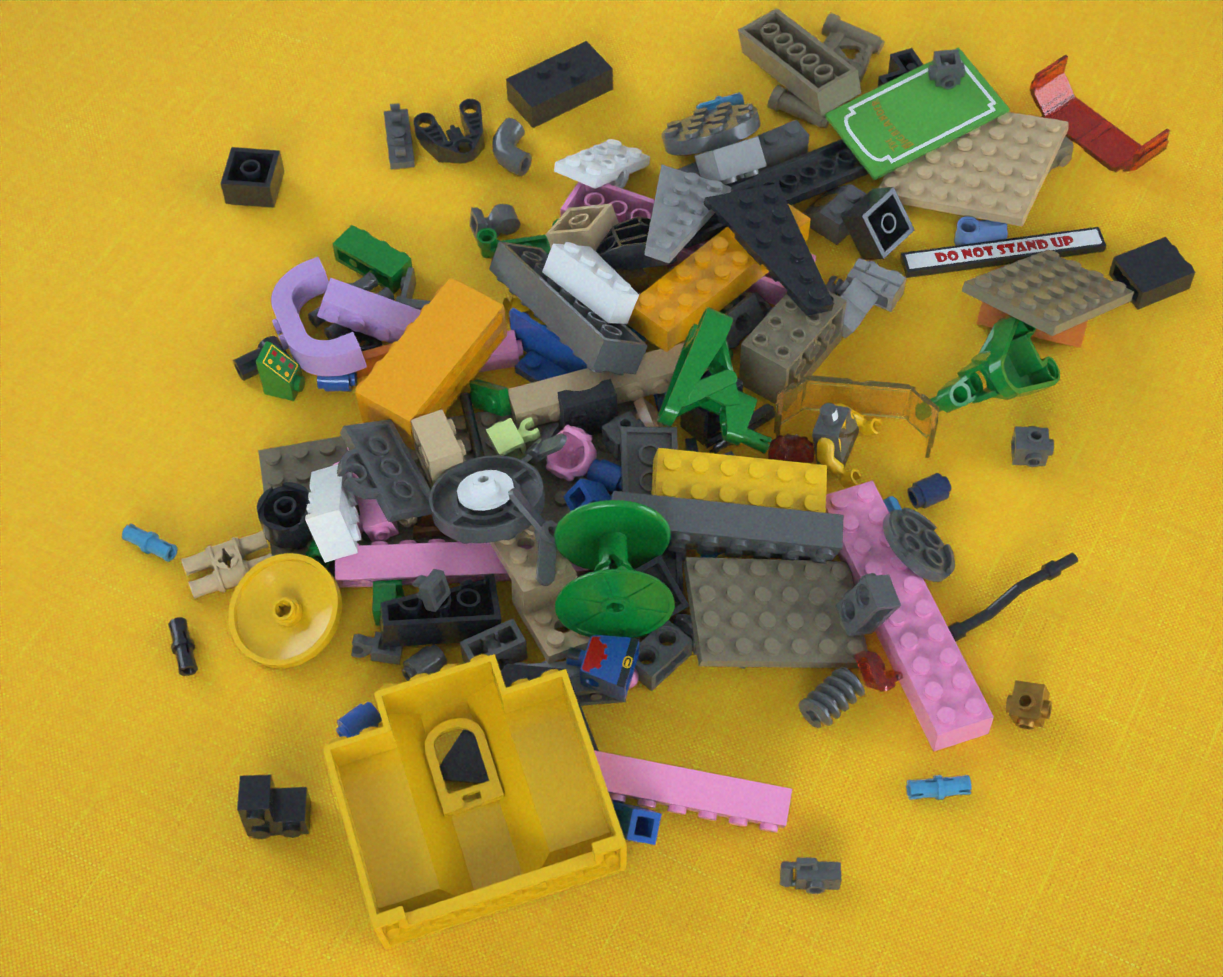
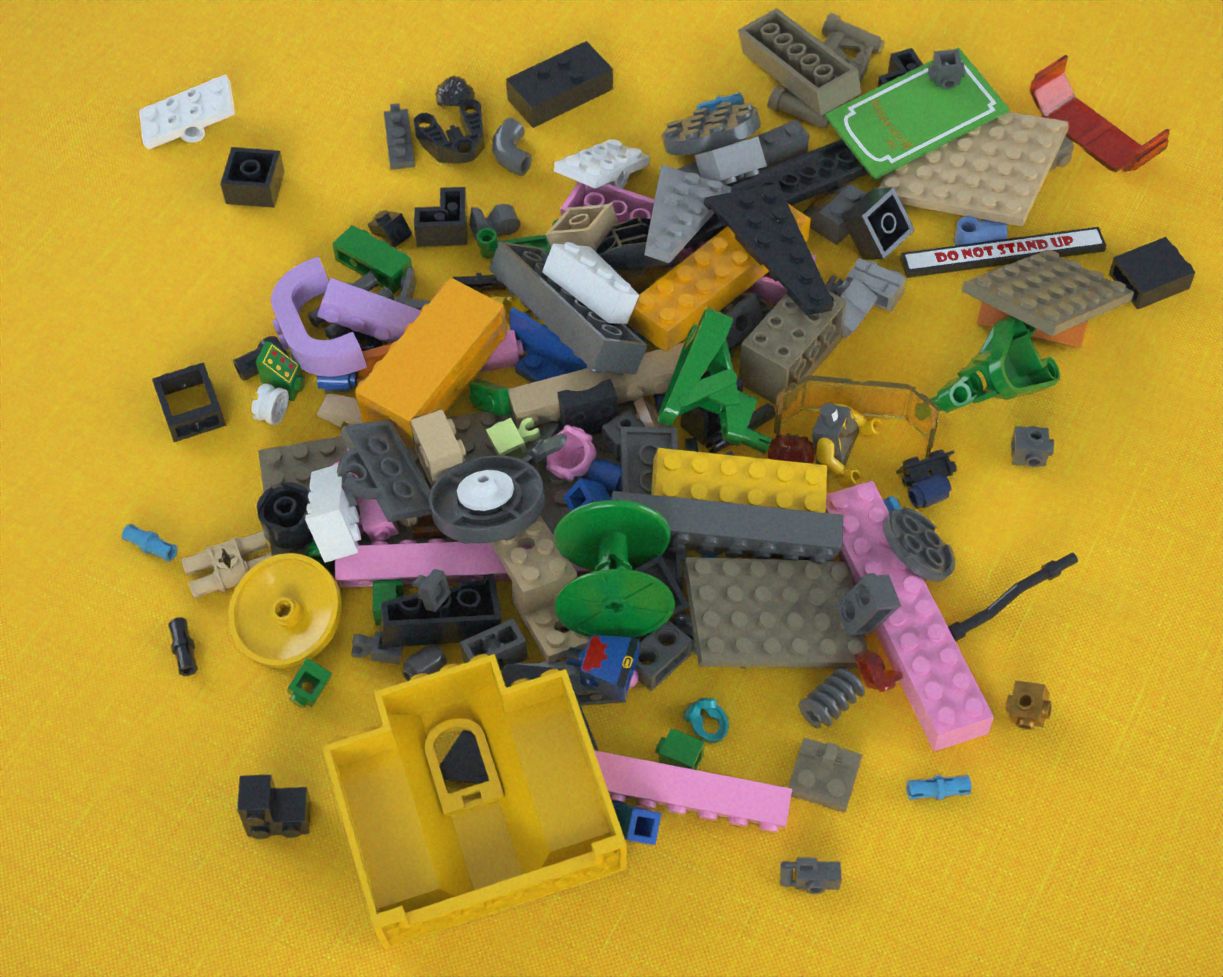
(183, 424): none -> black window
(187, 113): none -> white plate
(270, 404): none -> white wheel
(312, 674): none -> green brick
(340, 409): none -> tan slope
(358, 719): blue brick -> none
(392, 226): none -> black bracket
(443, 224): none -> black brick
(453, 91): none -> black hair
(471, 425): black bar -> none
(481, 282): none -> black pin
(544, 536): dark grey piece -> none
(680, 750): none -> green brick
(692, 715): none -> teal piece
(824, 774): none -> dark tan hinge
(936, 463): none -> black hinge

